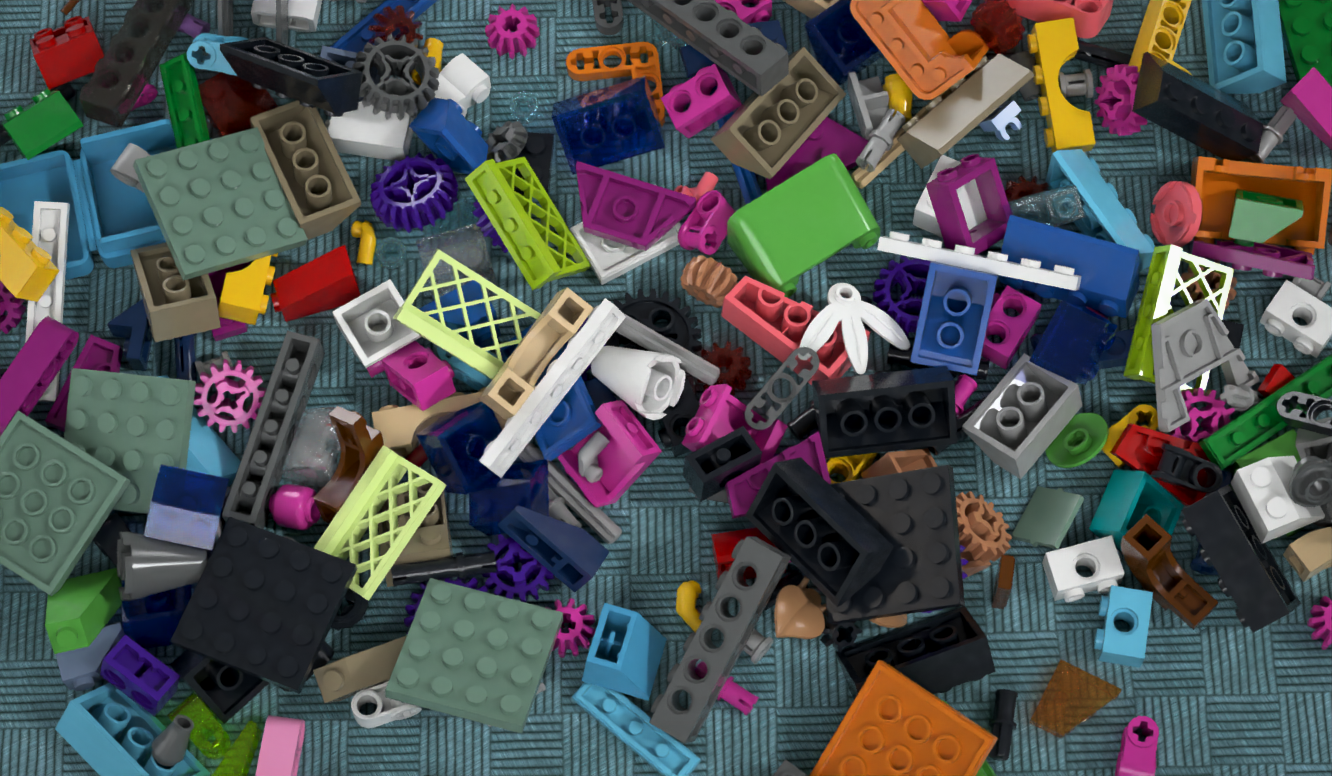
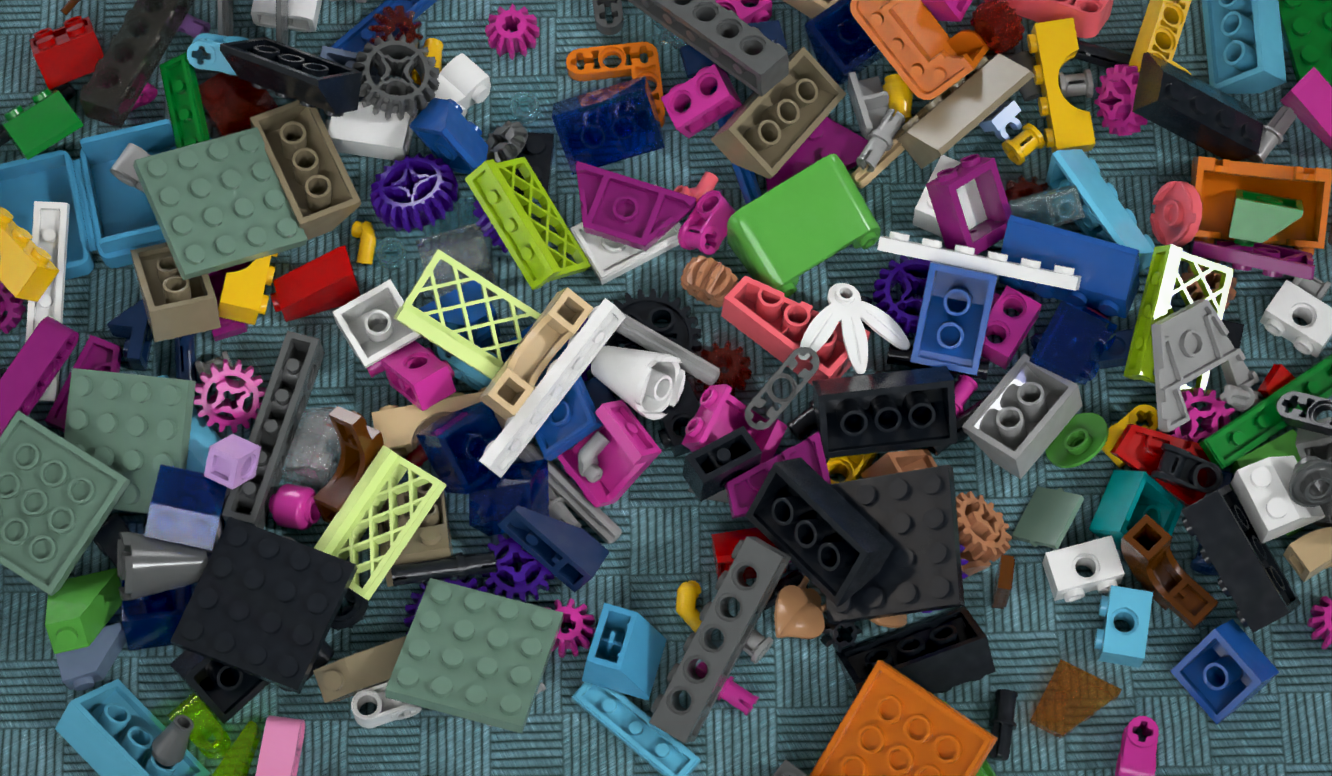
(139, 675): dark purple brick -> none
(232, 461): none -> lavender brick
(1013, 147): none -> yellow bush
(1224, 671): none -> blue slope

